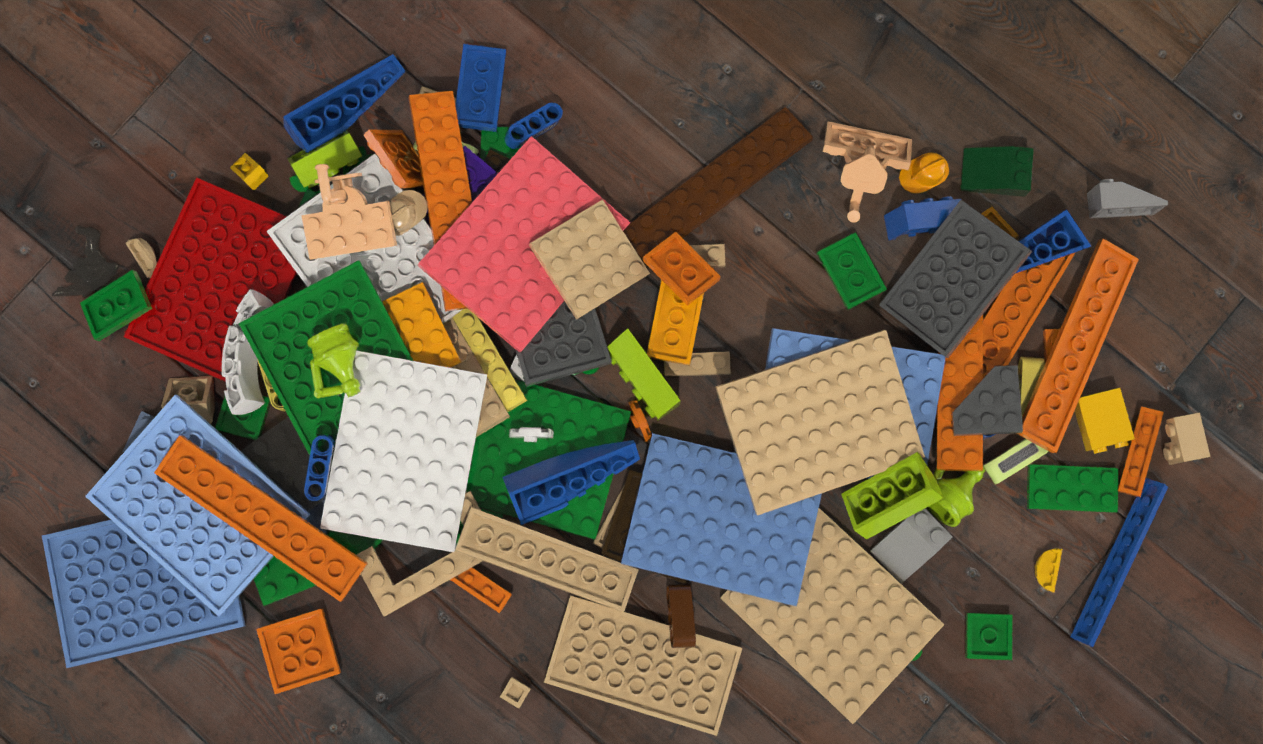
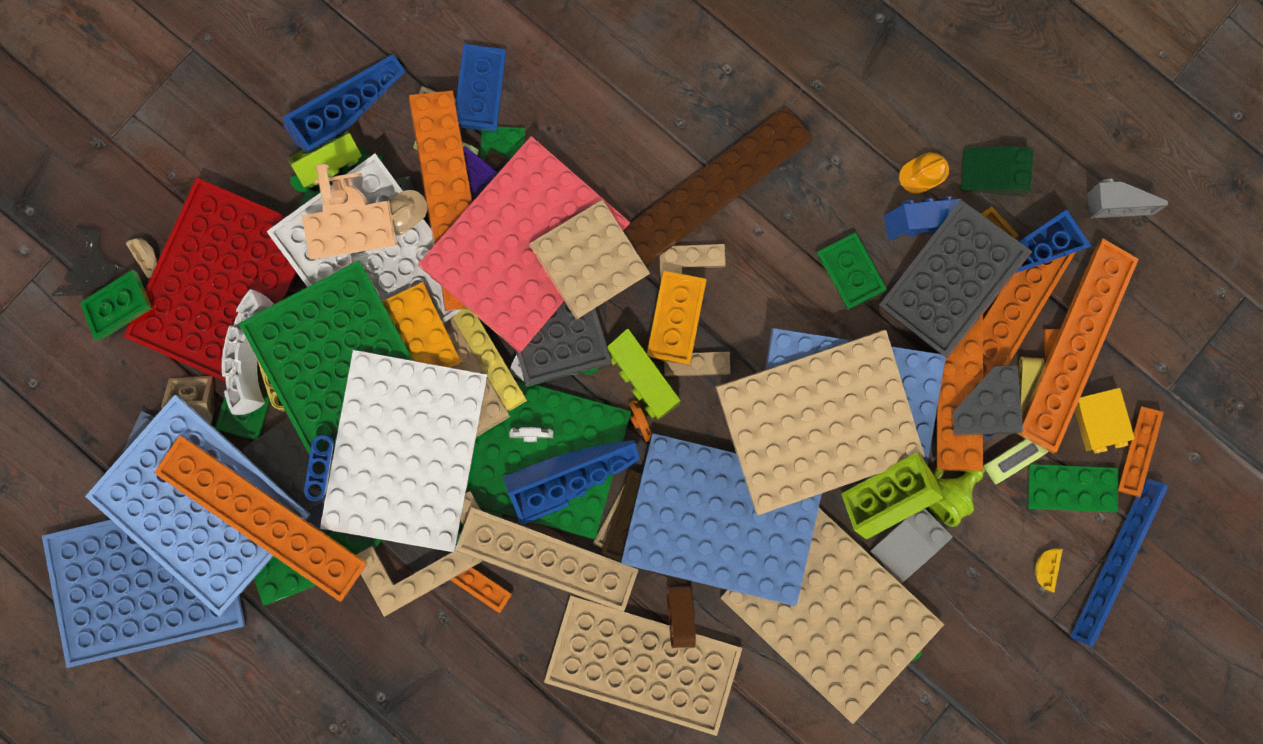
(249, 171): yellow slope -> none
(298, 651): orange plate -> none
(334, 352): lime piece -> none
(396, 156): orange plate -> none
(515, 692): tan plate -> none
(538, 117): blue beam -> none
(681, 268): orange plate -> none
(866, 158): light nougat plate -> none
(988, 636): green plate -> none
(1187, 439): tan brick -> none

